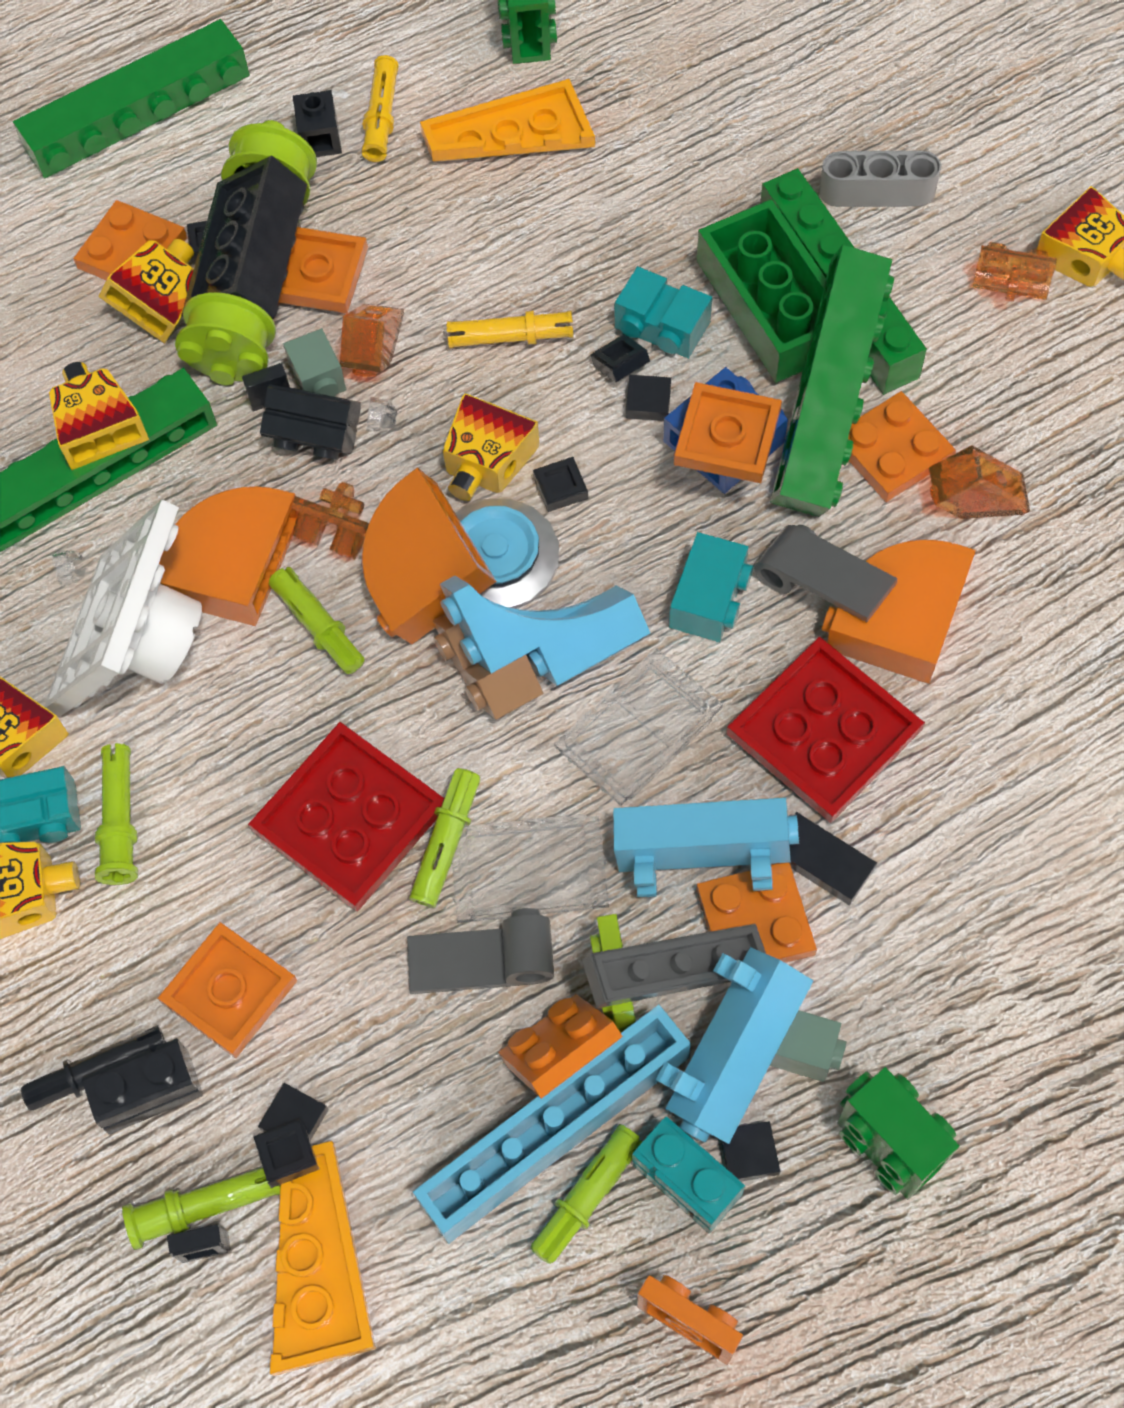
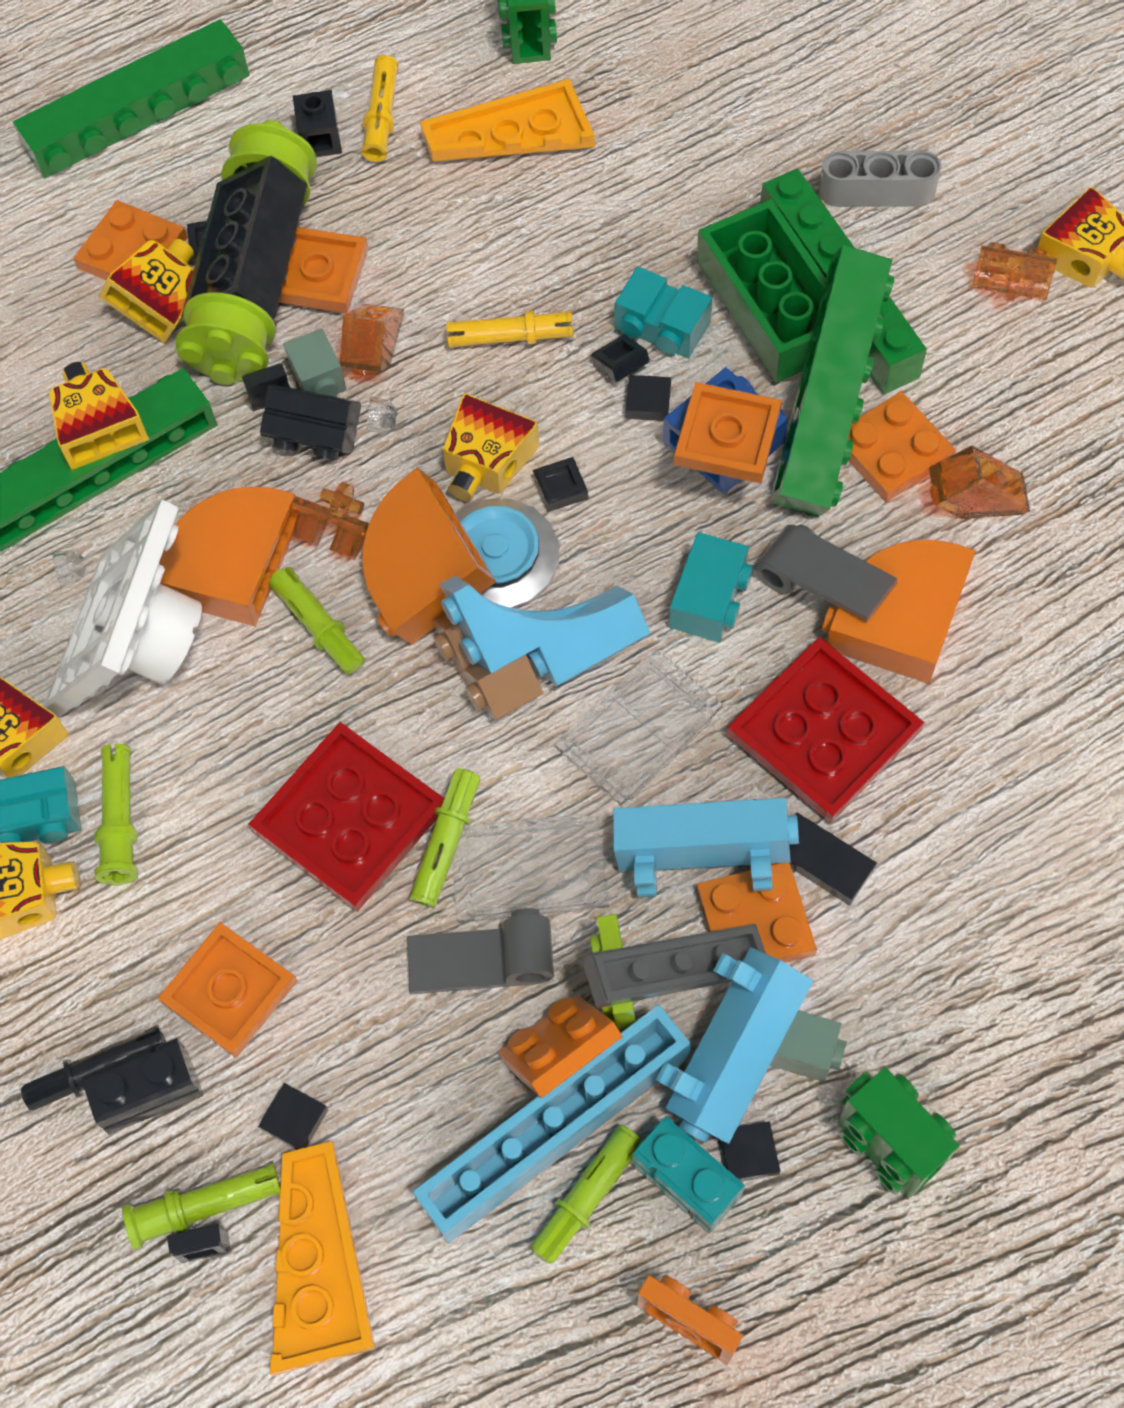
(286, 1153): black tile -> none

